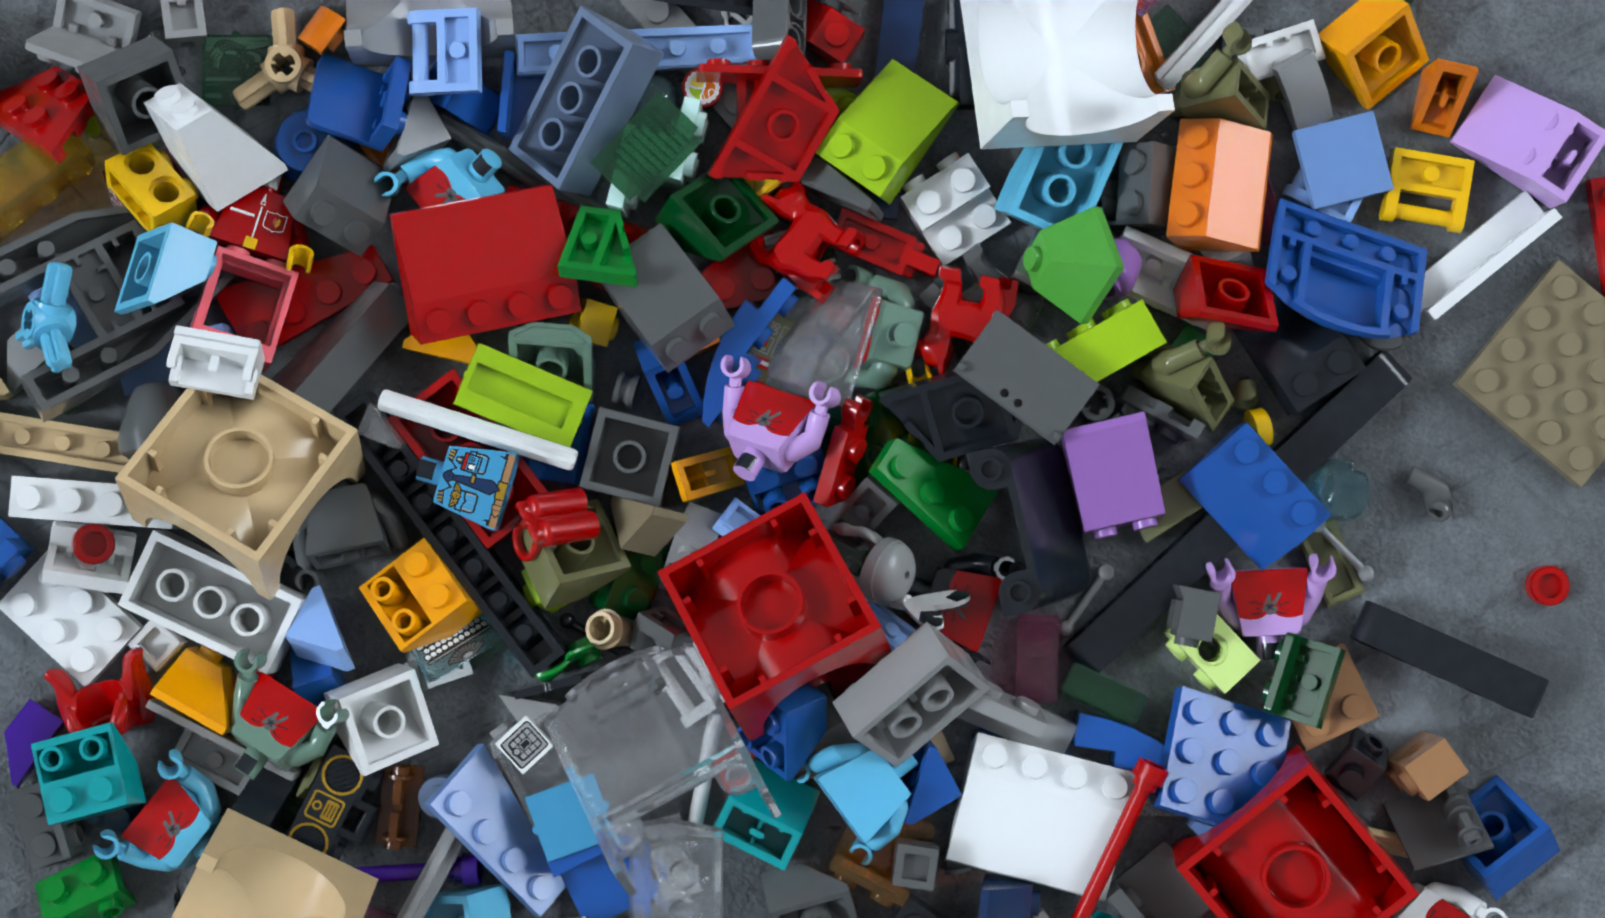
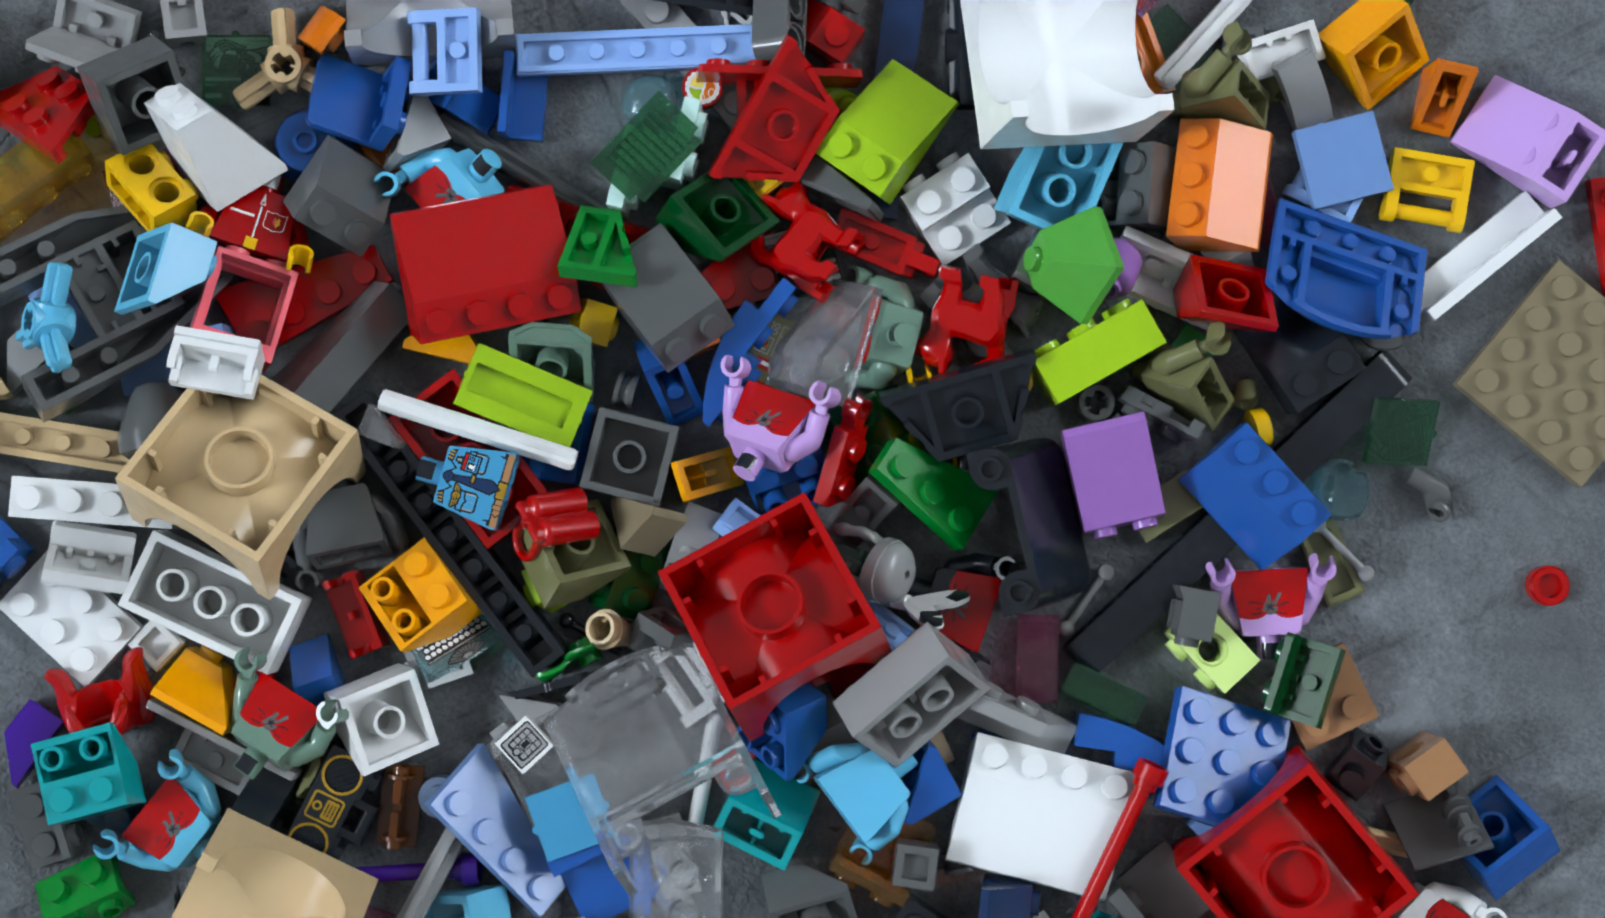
(93, 544): red tile -> none
(317, 633): light blue slope -> none
(354, 615): none -> red hinge
(584, 100): sand blue slope -> none
(1018, 367): dark grey door -> none
(1400, 431): none -> clear green piece
(1449, 659): black beam -> none

